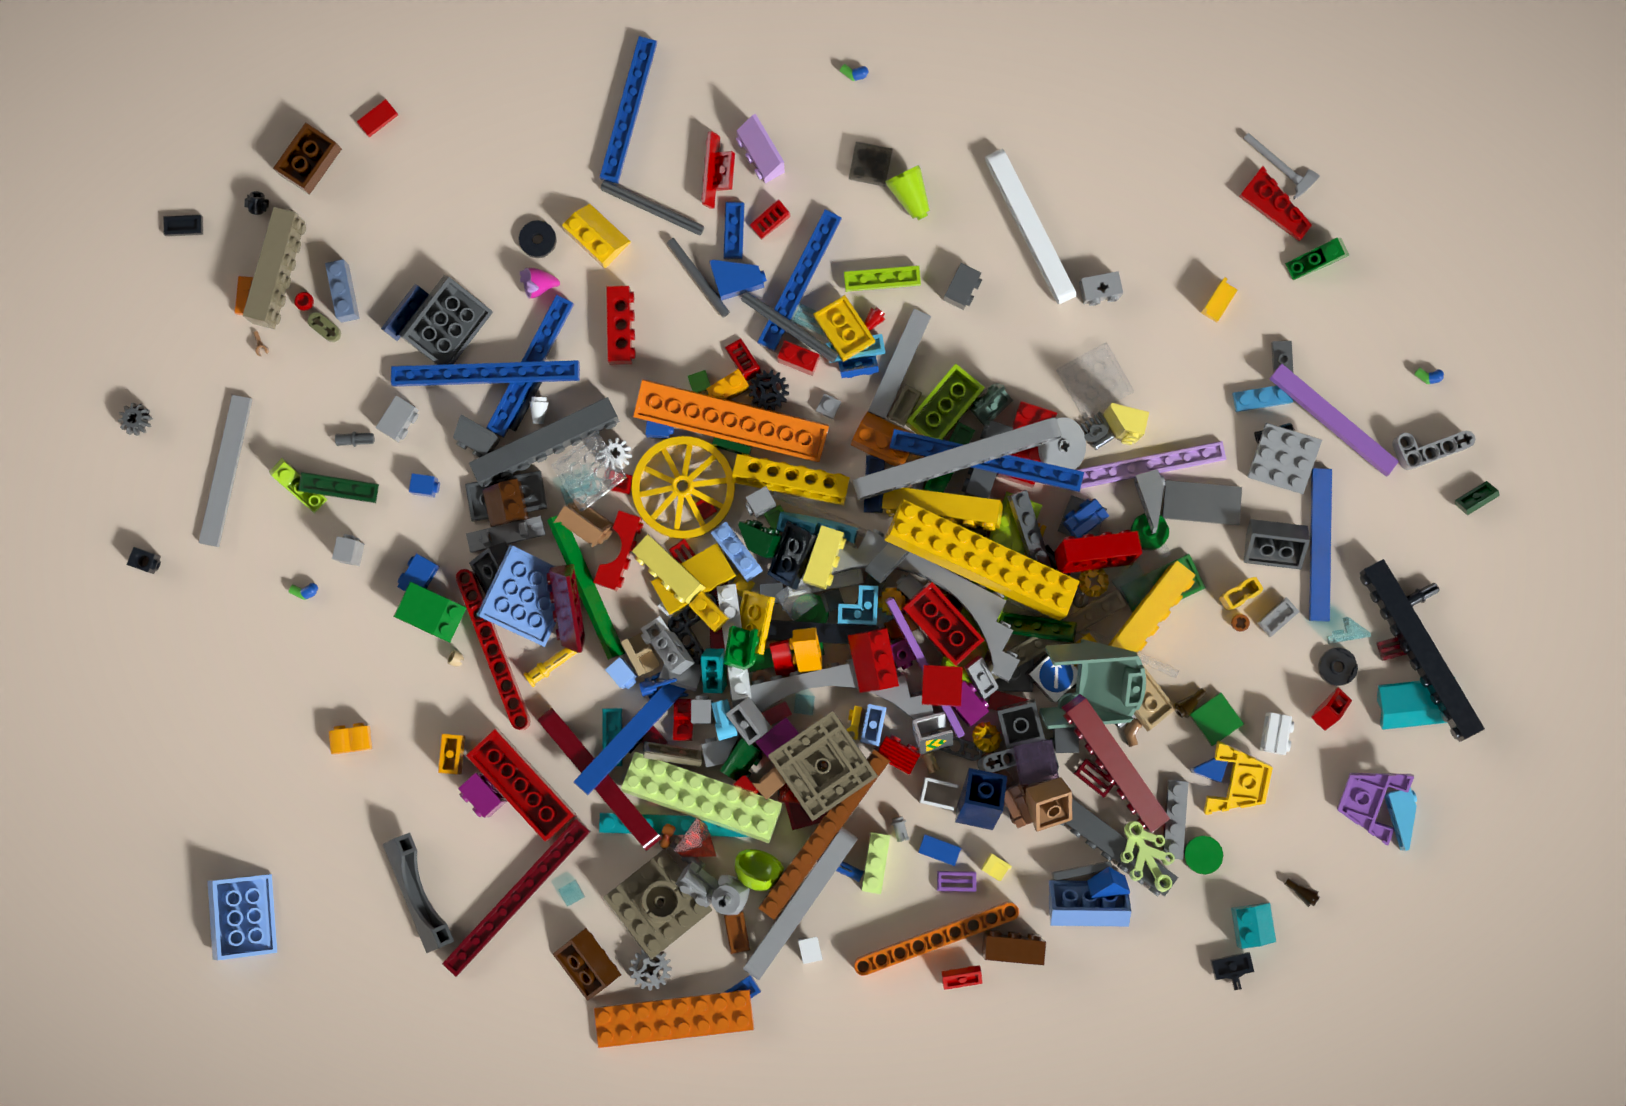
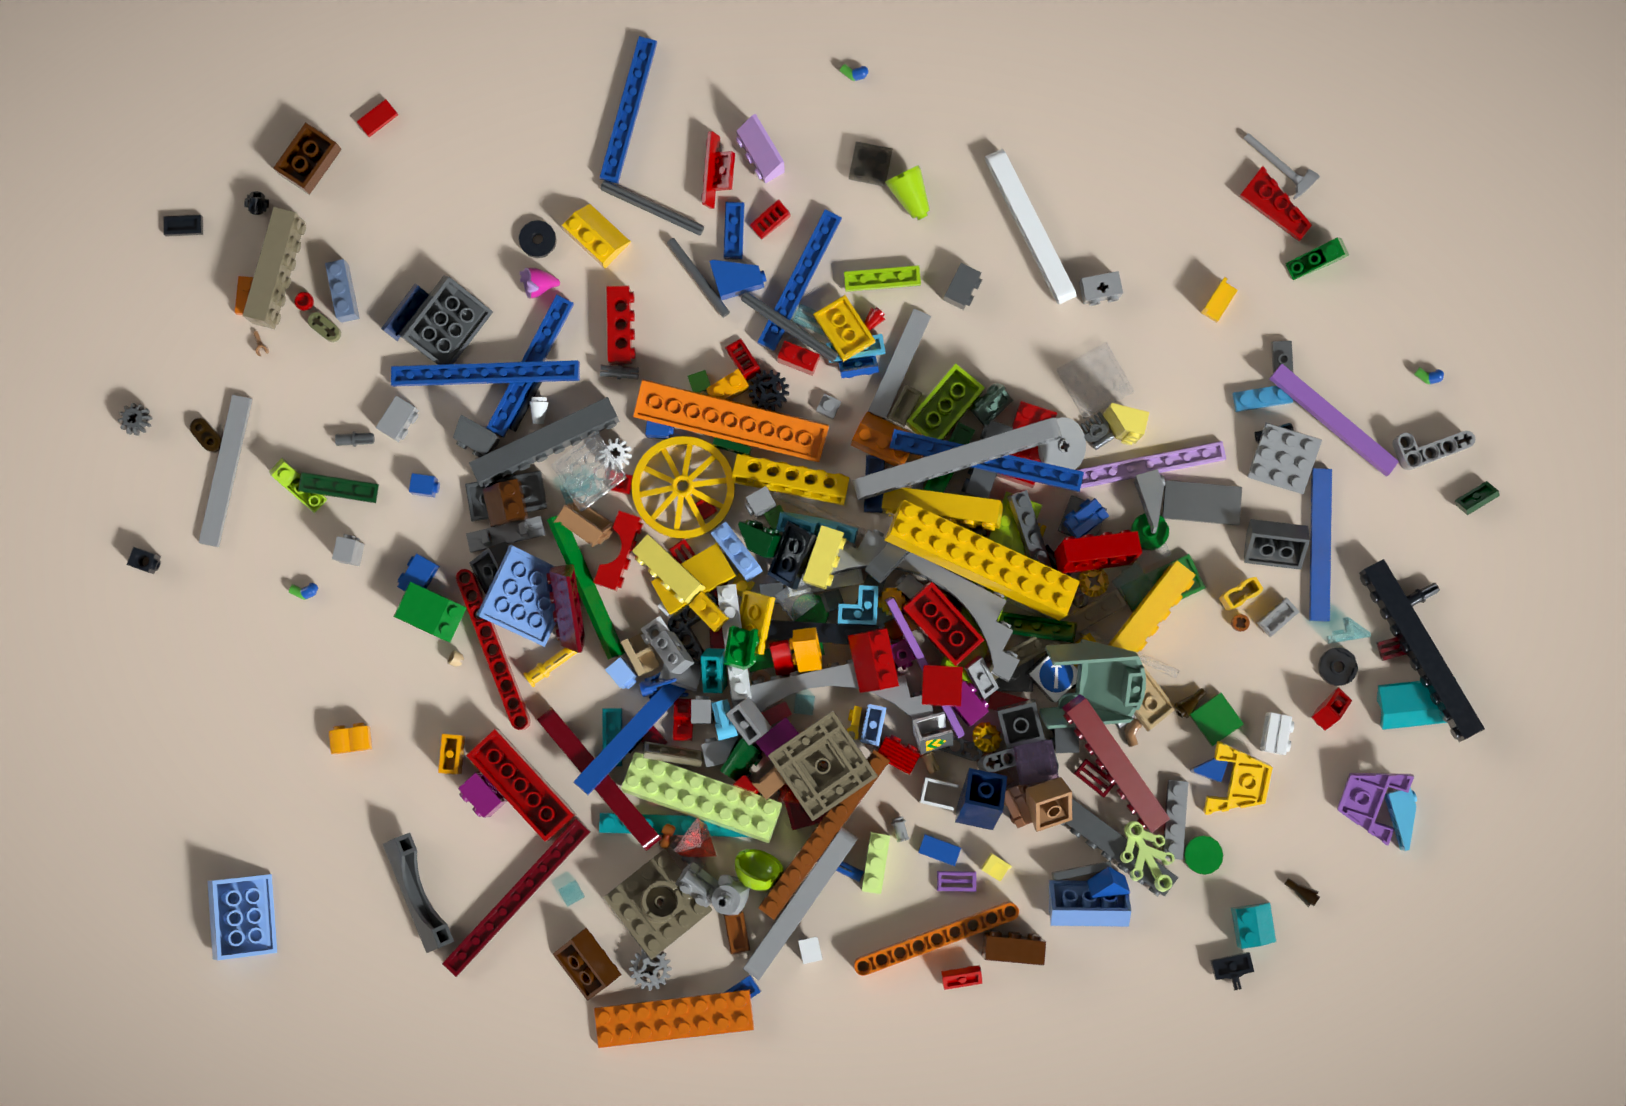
(205, 434): none -> dark brown plate
(619, 372): none -> dark grey pin

